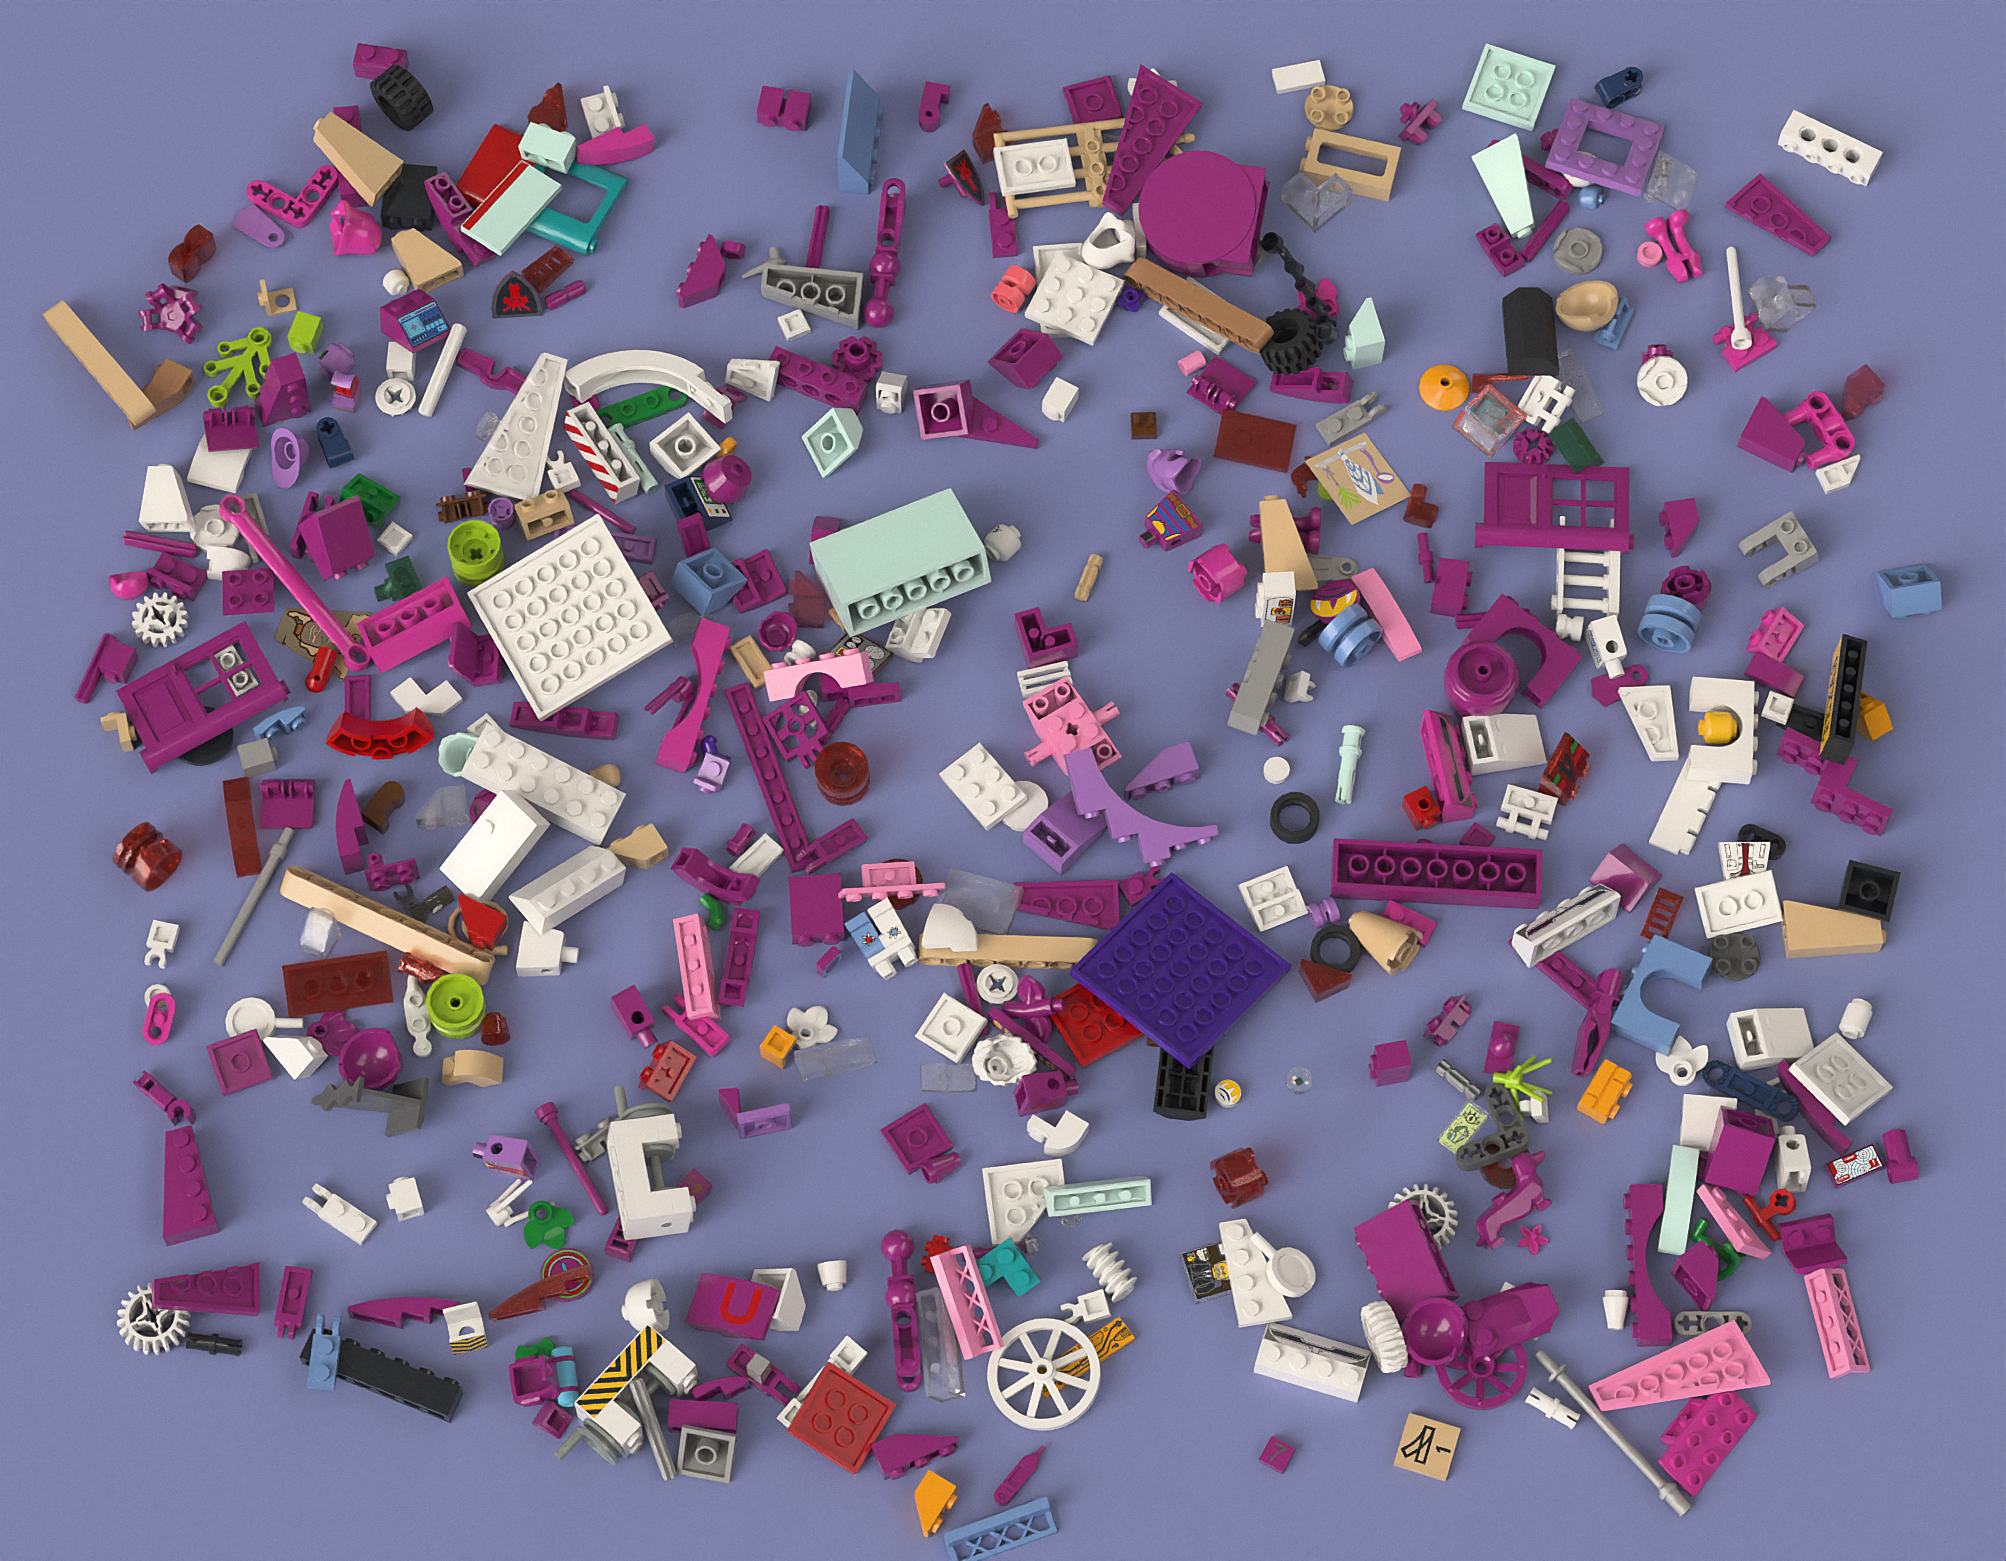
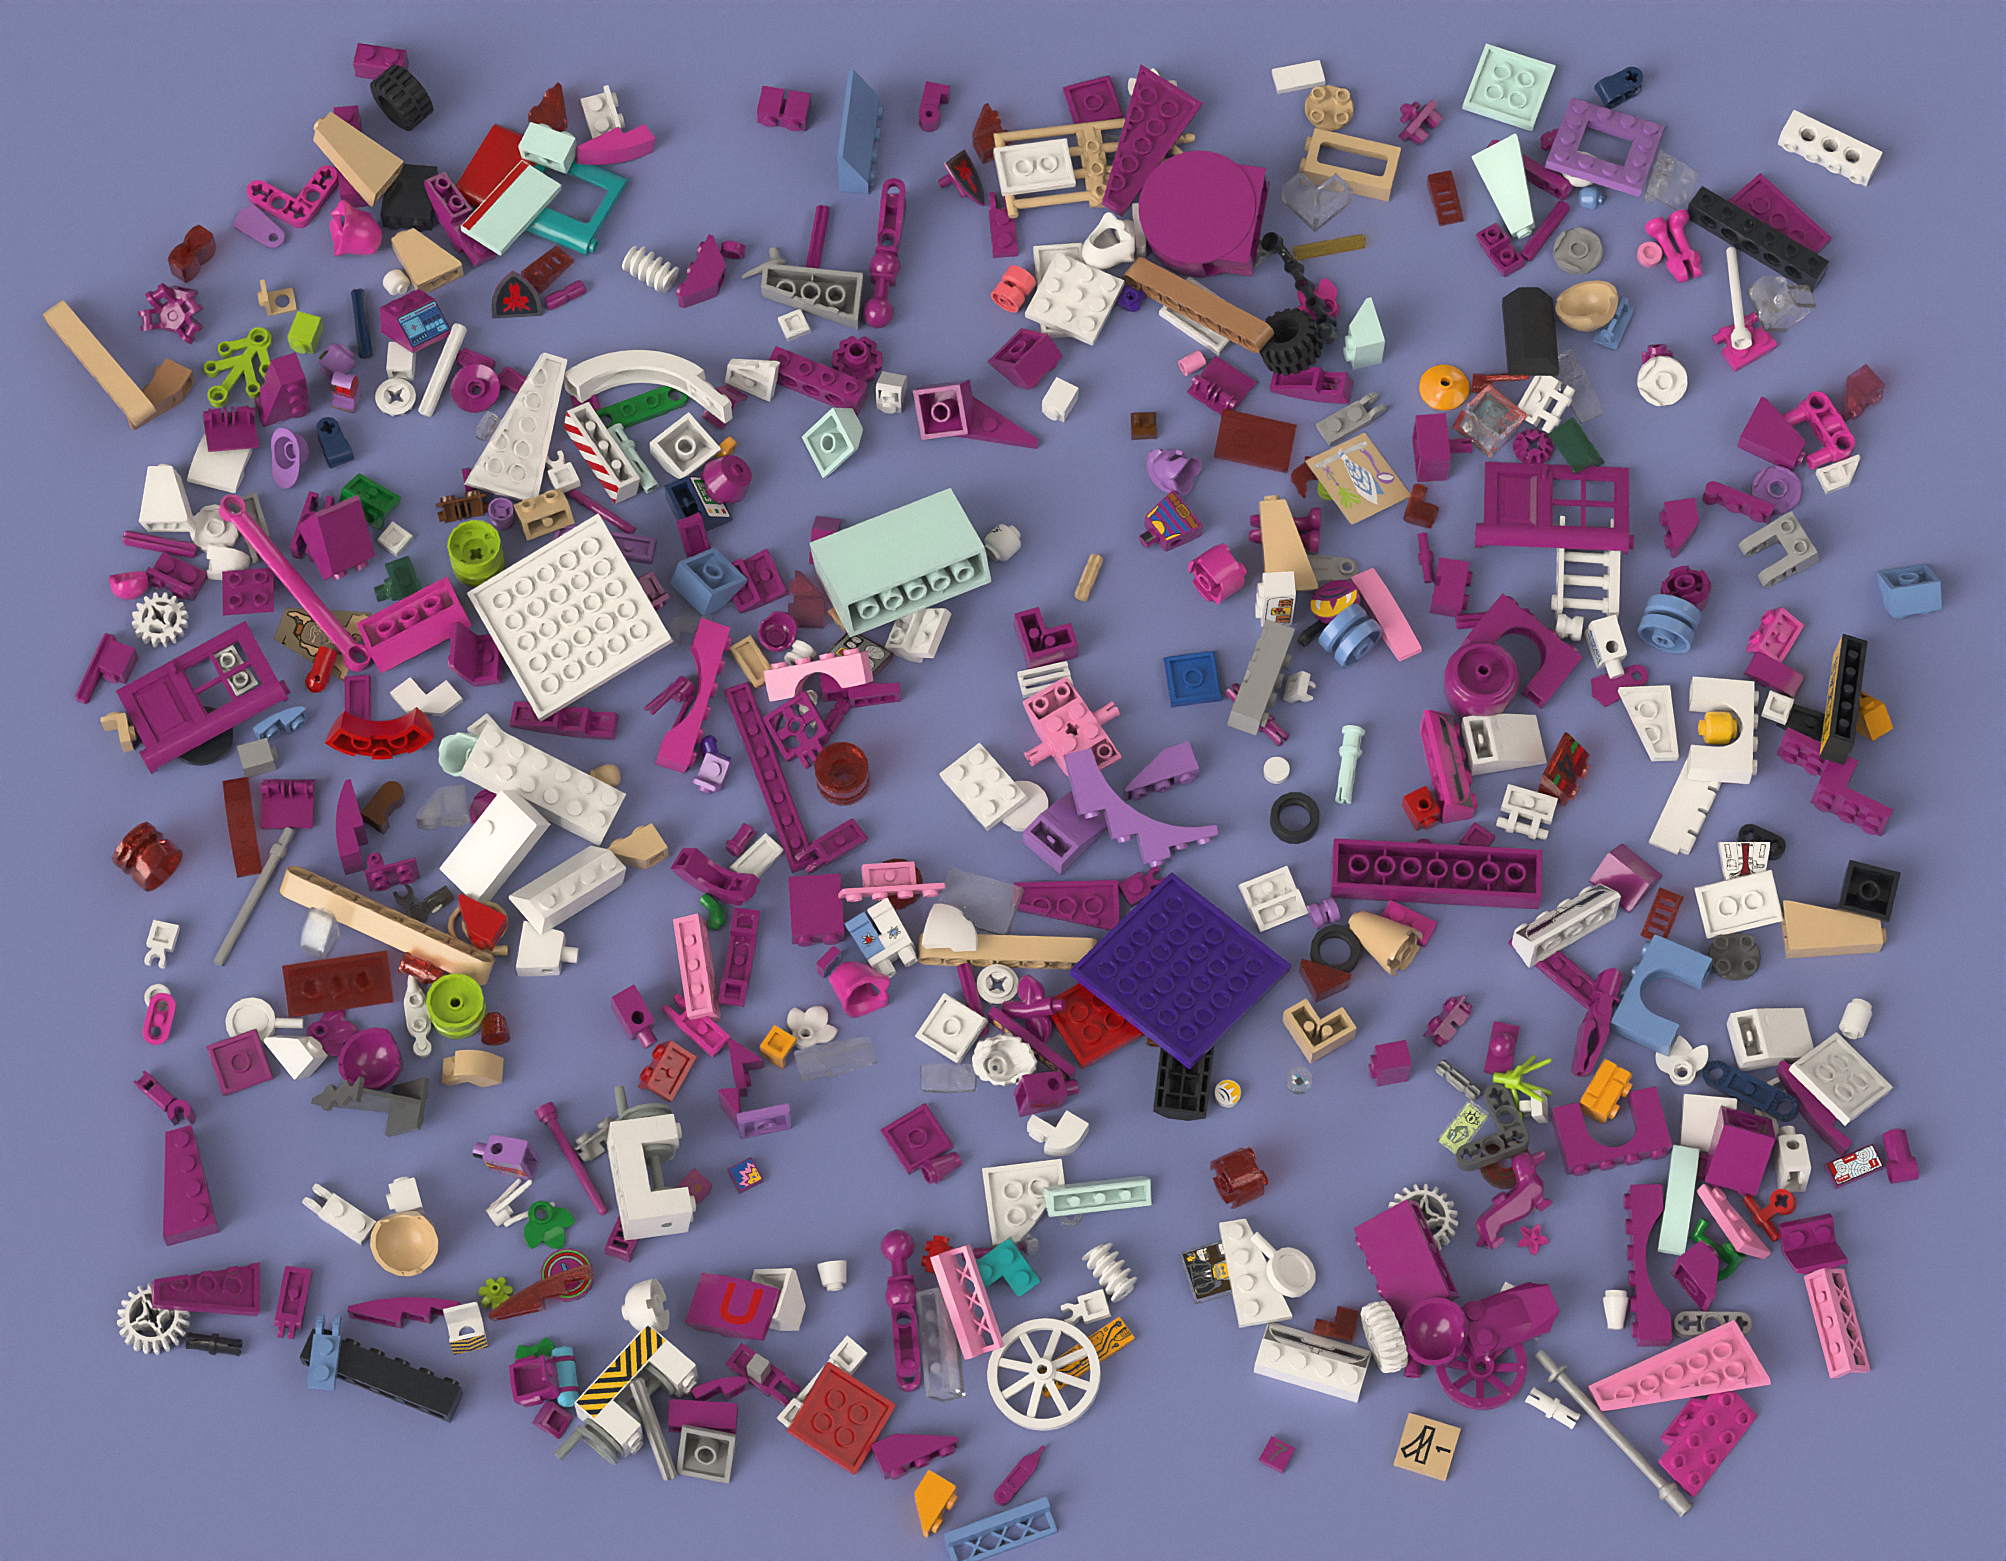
(361, 323): none -> dark blue axle
(404, 1243): none -> tan cylinder
(468, 380): none -> magenta dish
(495, 1292): none -> lime plant
(649, 270): none -> white piece
(741, 1061): none -> magenta slope
(745, 1175): none -> tile
(854, 989): none -> dark pink piece
(1192, 679): none -> blue tile
(1315, 1035): none -> tan brick
(1329, 247): none -> clear yellow axle
(1342, 1328): none -> clear red piece
(1434, 448): none -> magenta brick
(1440, 183): none -> clear red slope
(1584, 1154): none -> magenta arch
(1738, 502): none -> magenta plate
(1757, 239): none -> black brick
(1781, 477): none -> medium lavender tile

